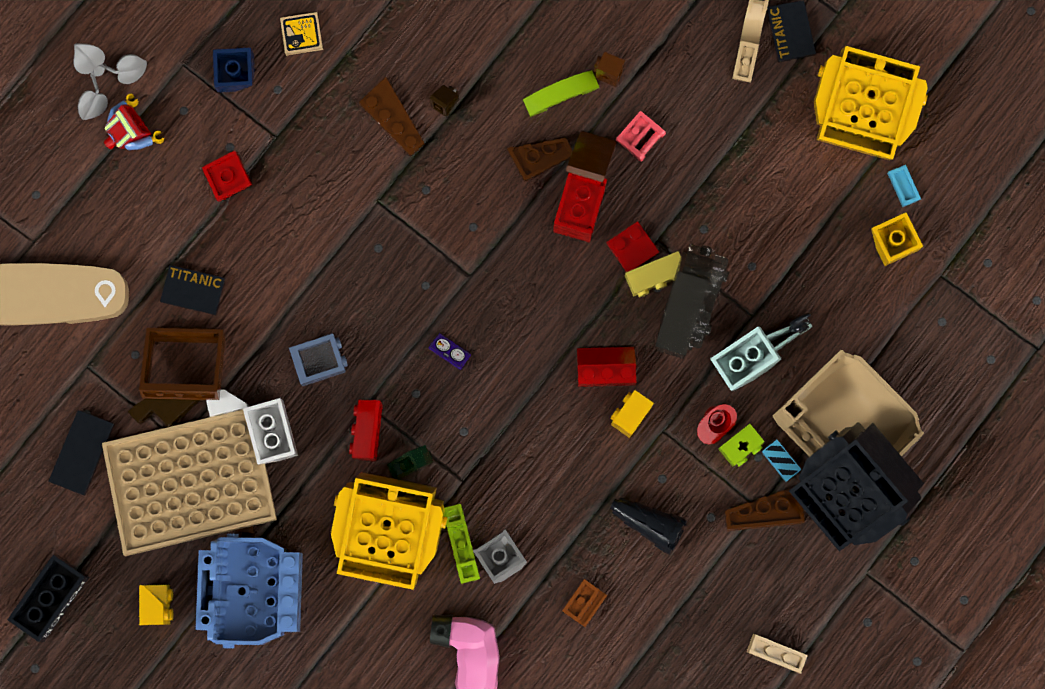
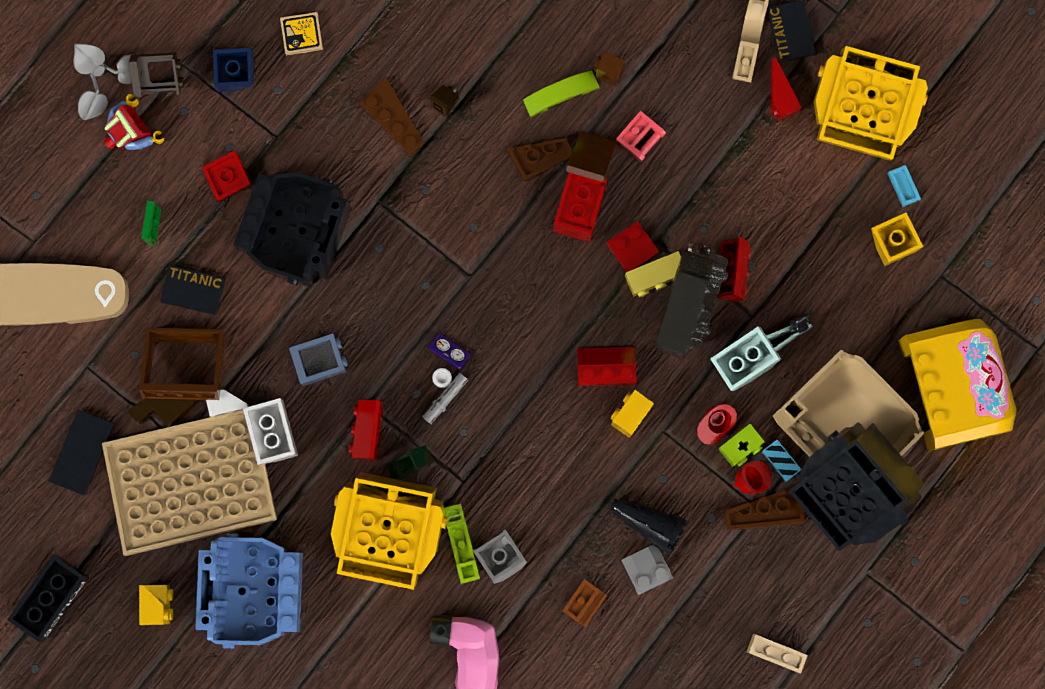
(141, 77): none -> dark brown window
(151, 223): none -> green tile
(304, 204): none -> black piece
(441, 403): none -> light grey pin
(442, 378): none -> white tile
(647, 569): none -> light grey slope
(738, 254): none -> red slope
(753, 478): none -> red piece
(782, 97): none -> red slope
(961, 382): none -> yellow slope

